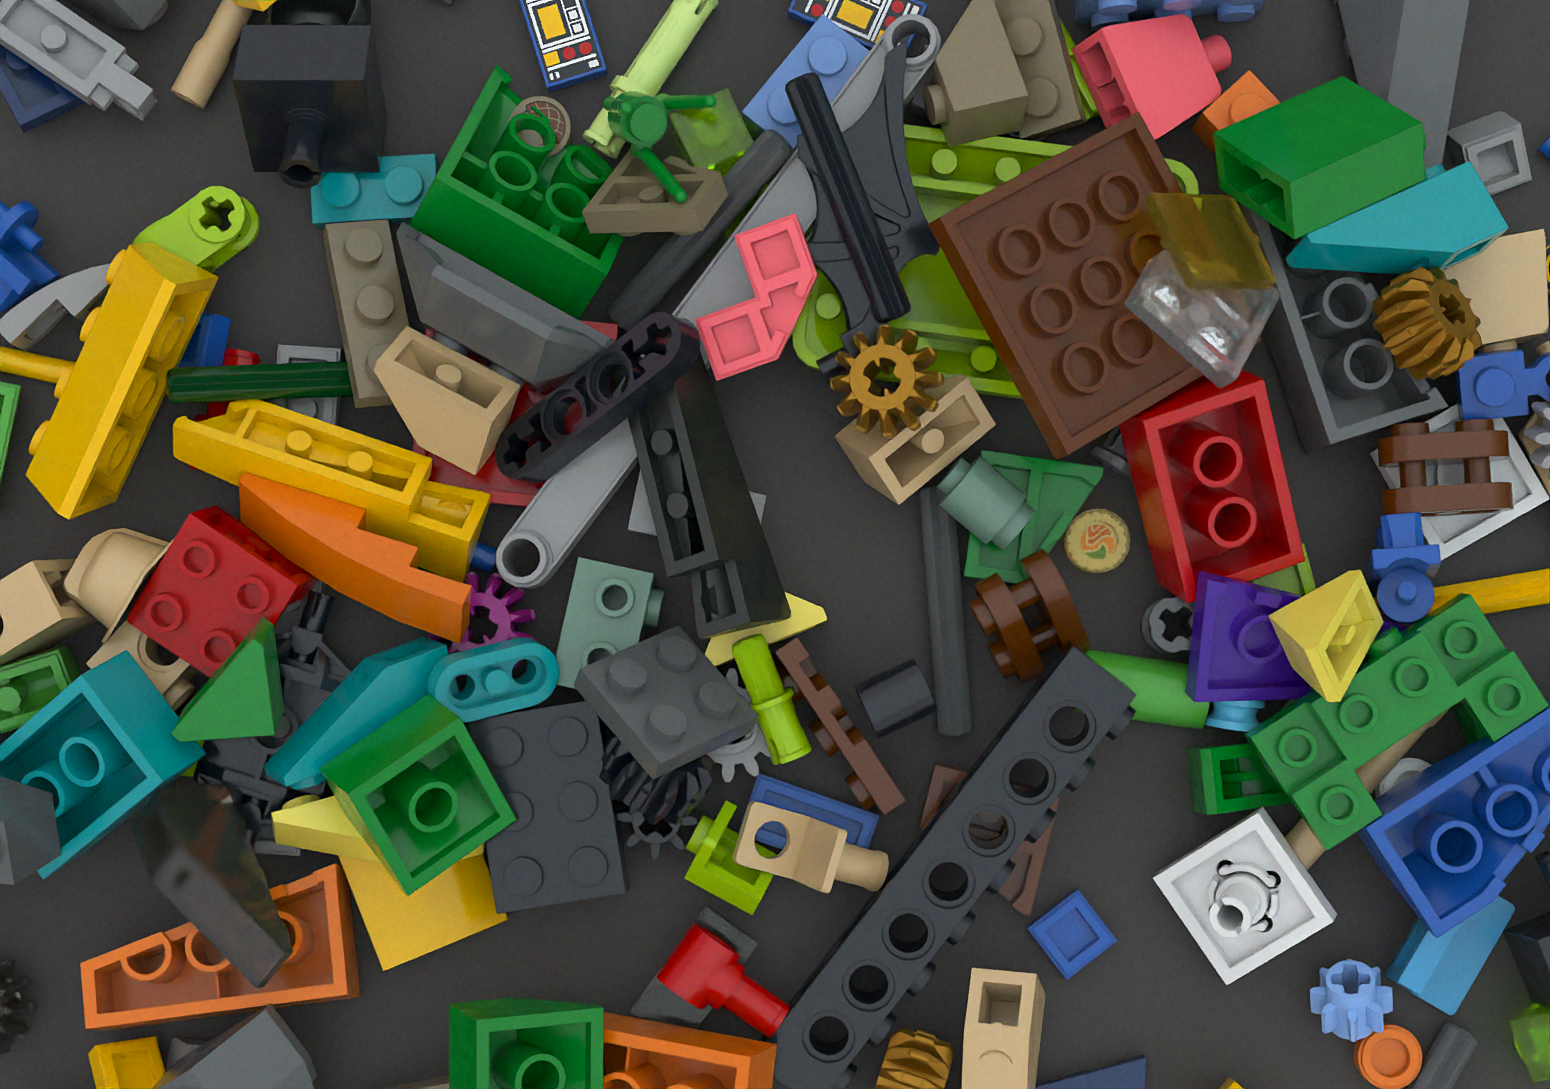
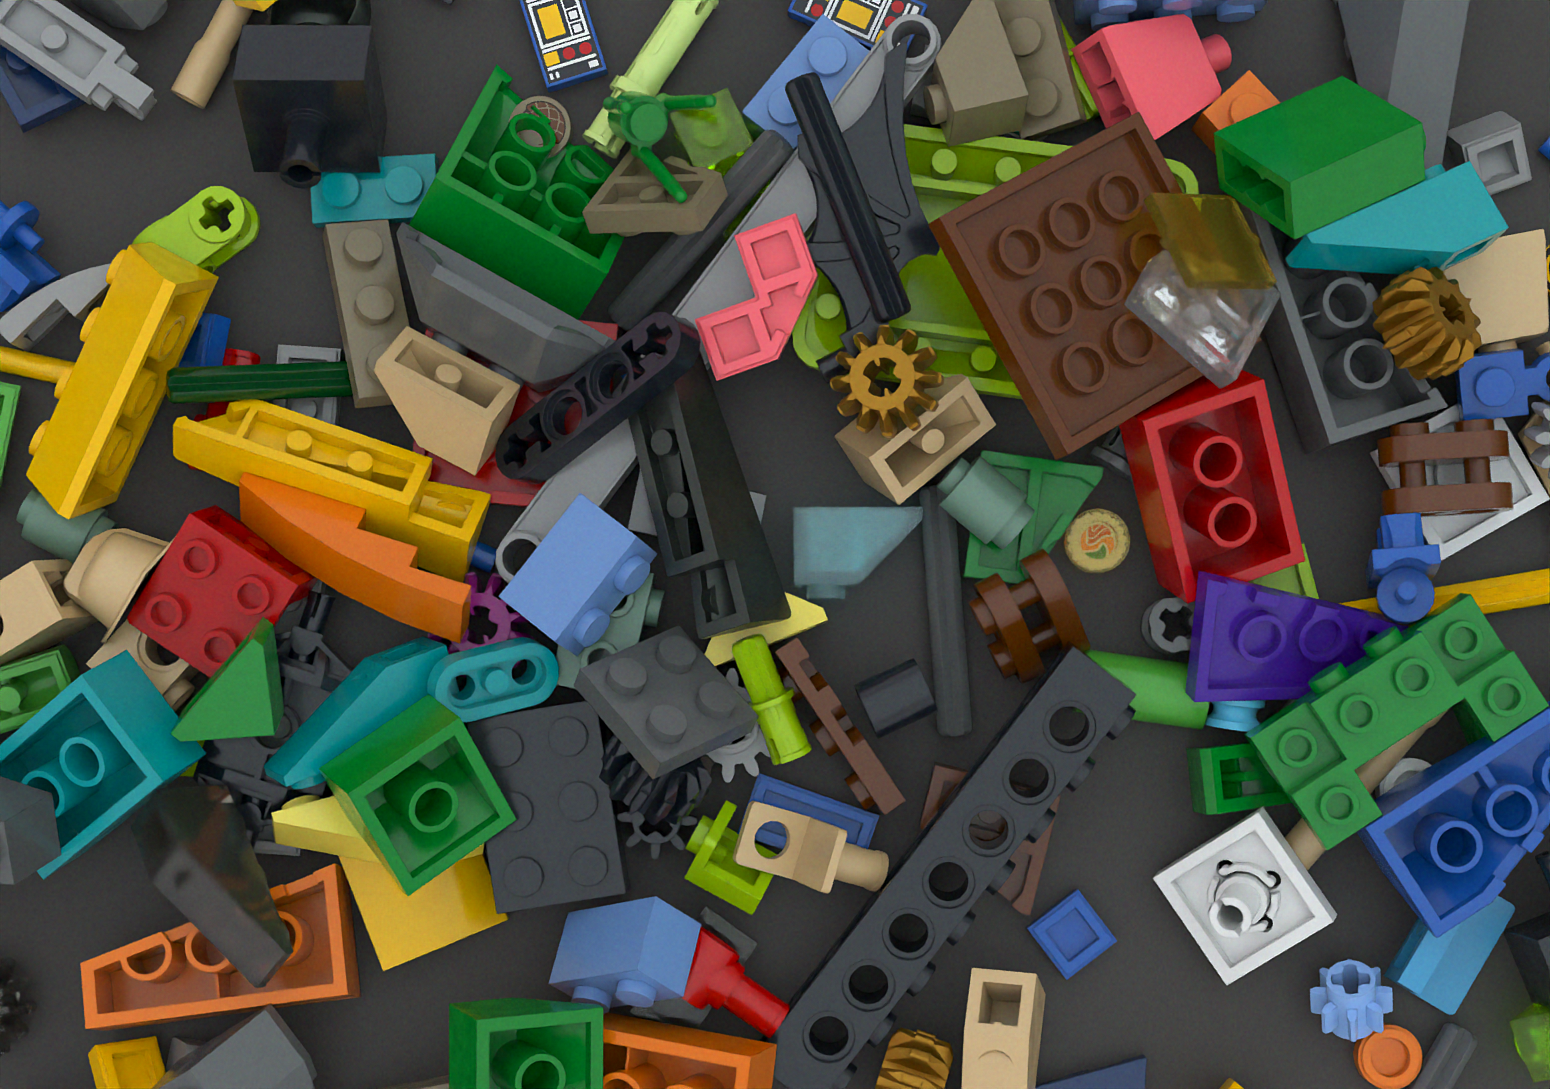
(56, 533): none -> sand green brick
(579, 576): none -> medium blue brick
(625, 954): none -> medium blue brick
(845, 545): none -> clear light blue slope
(1329, 633): light yellow slope -> none

